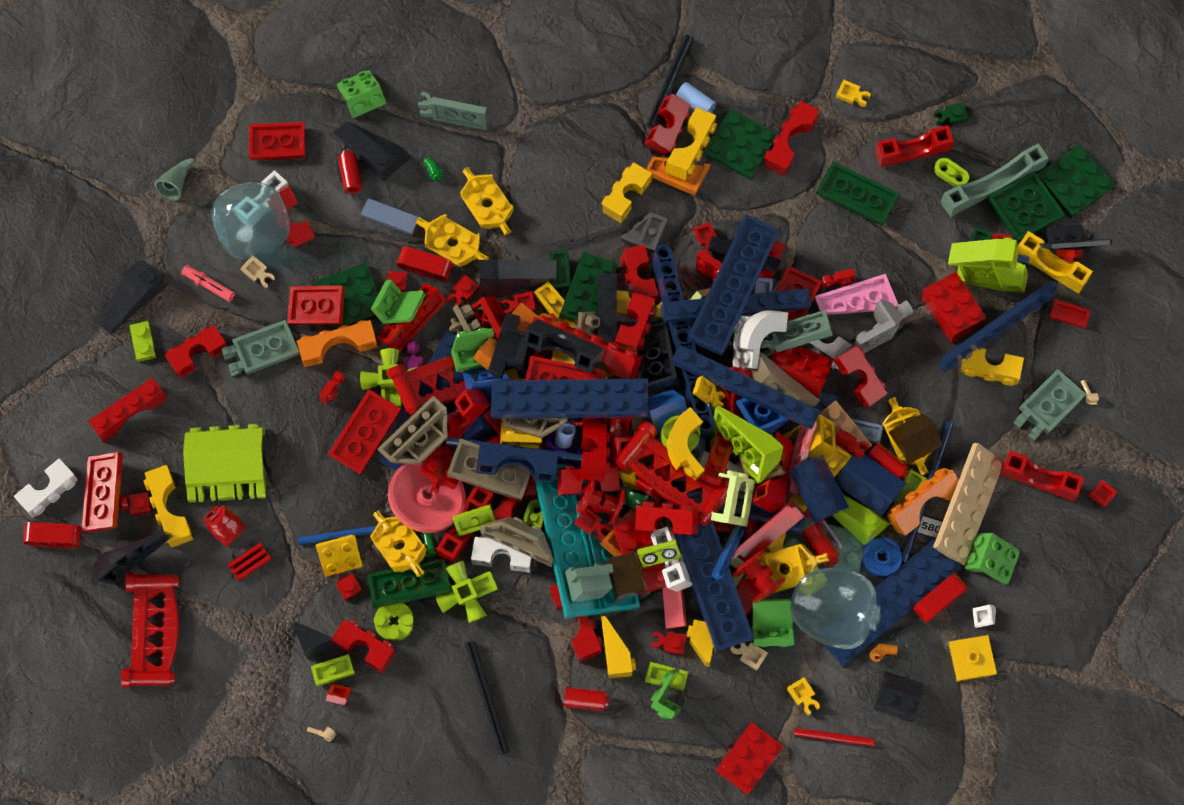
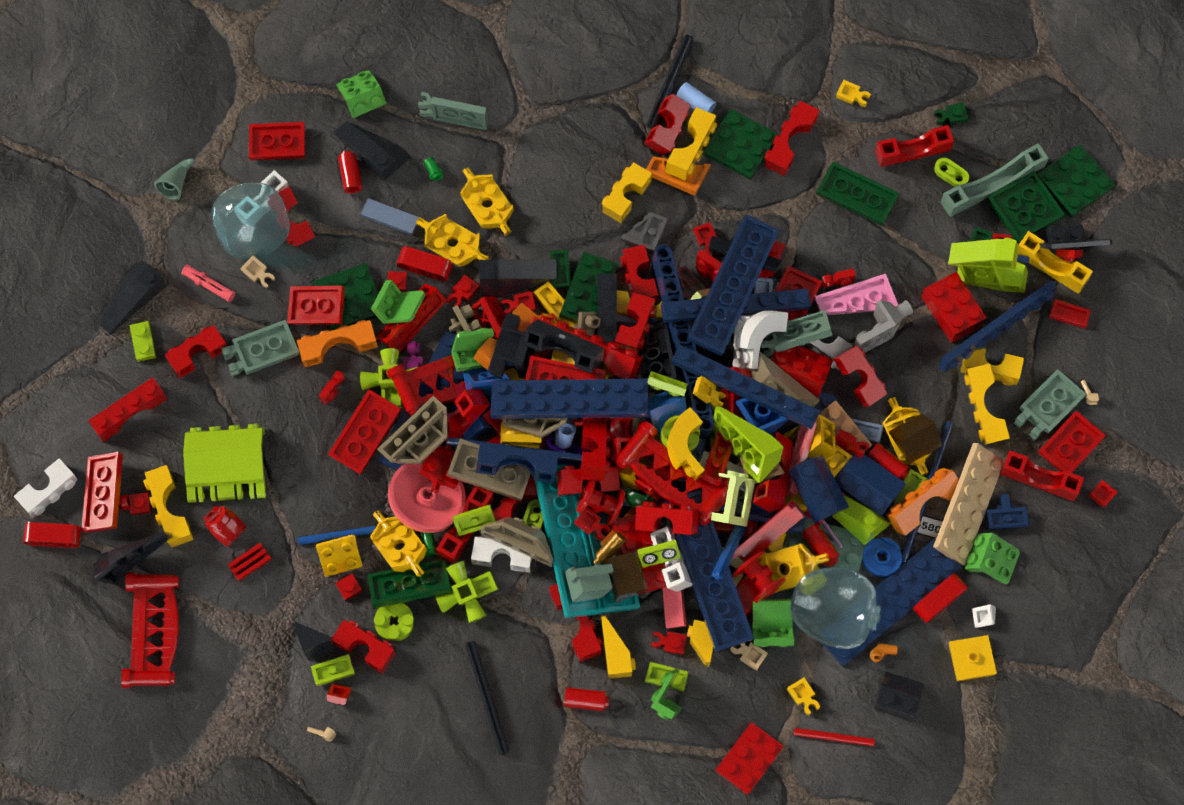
(610, 547): none -> pearl gold cylinder
(663, 382): none -> lime plate
(992, 428): none -> yellow arch
(1006, 515): none -> dark blue hinge
(1071, 443): none -> red plate

